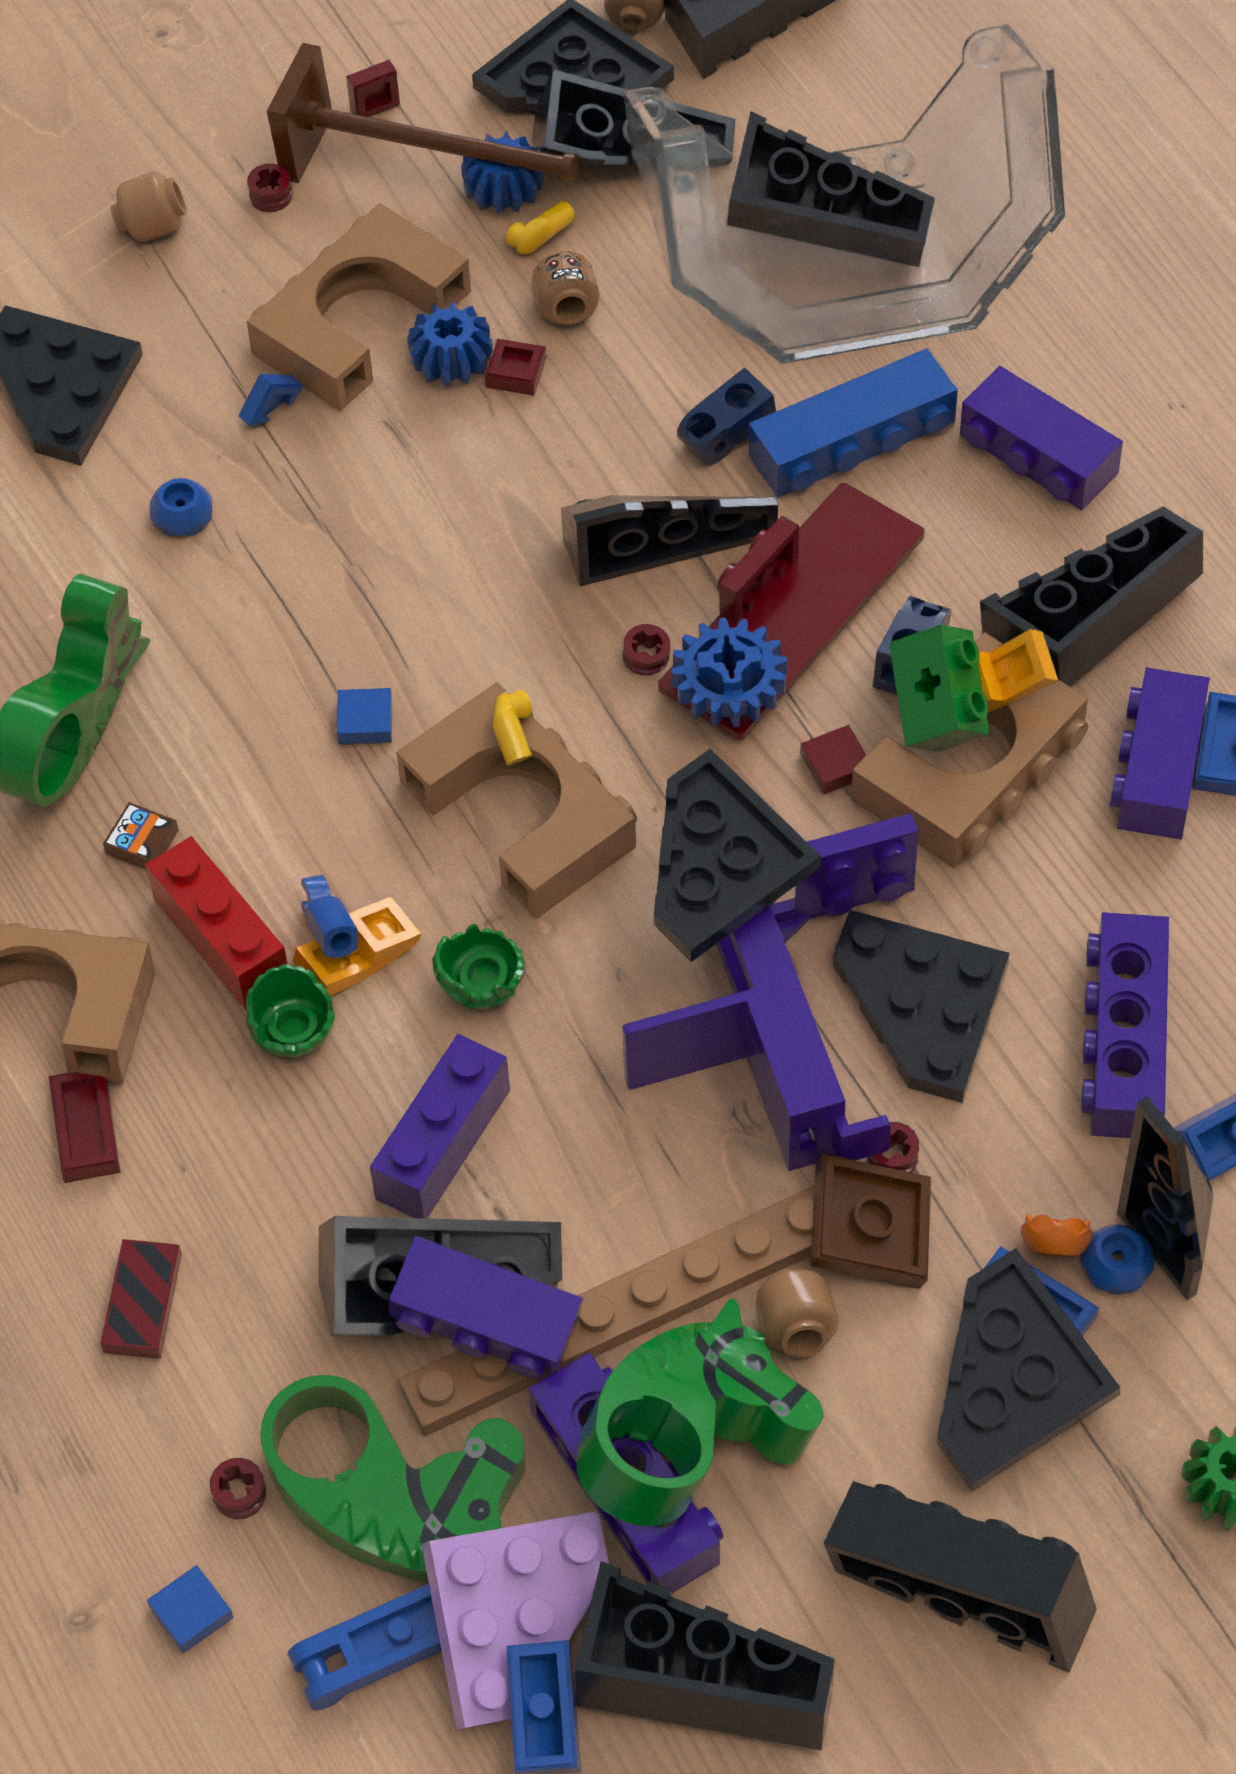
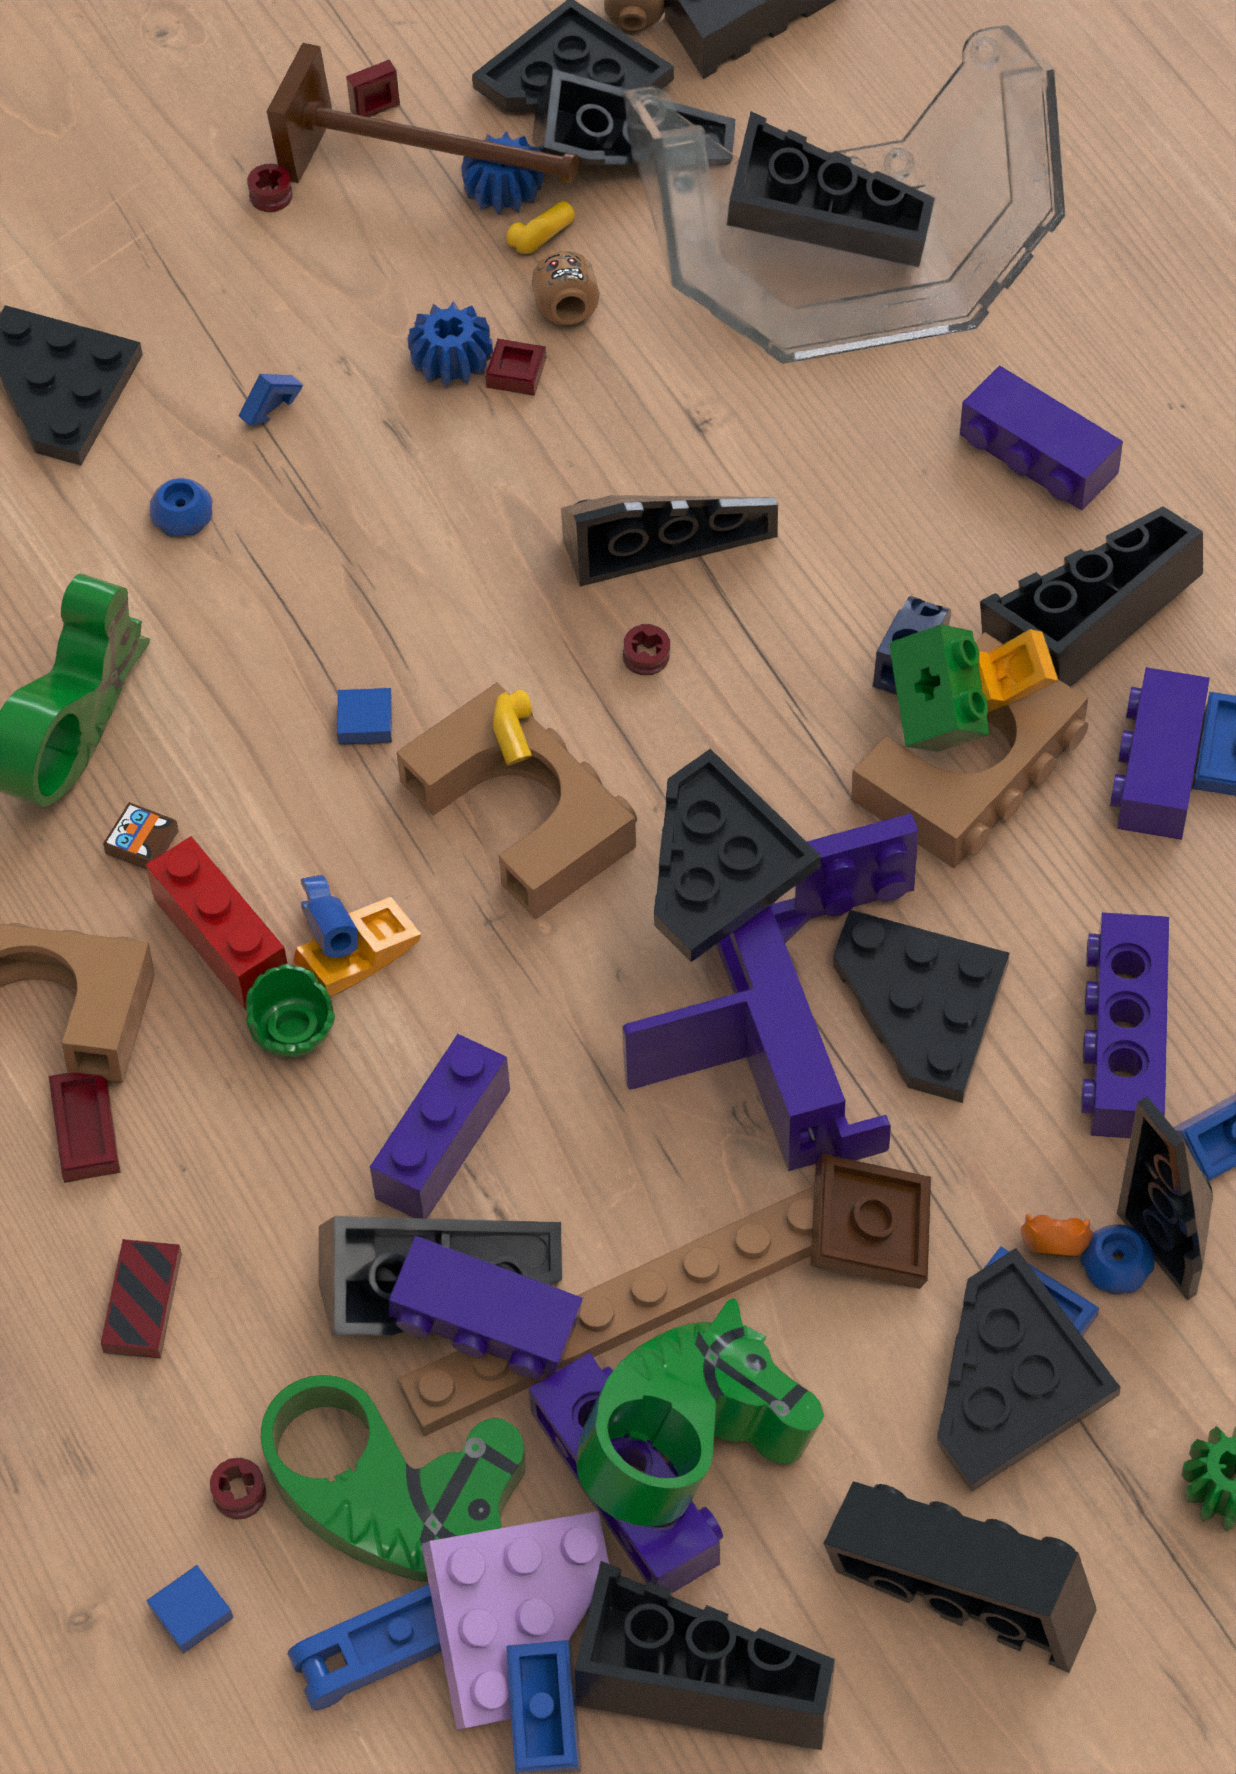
(149, 207): medium nougat head -> none
(375, 254): medium nougat arch -> none
(478, 967): green hair -> none
(706, 684): blue gear -> none
(725, 416): dark blue leg -> none
(796, 1312): medium nougat head -> none
(810, 580): dark red bracket -> none
(832, 758): dark red tile -> none
(852, 422): blue brick -> none
(905, 1136): dark red bush -> none

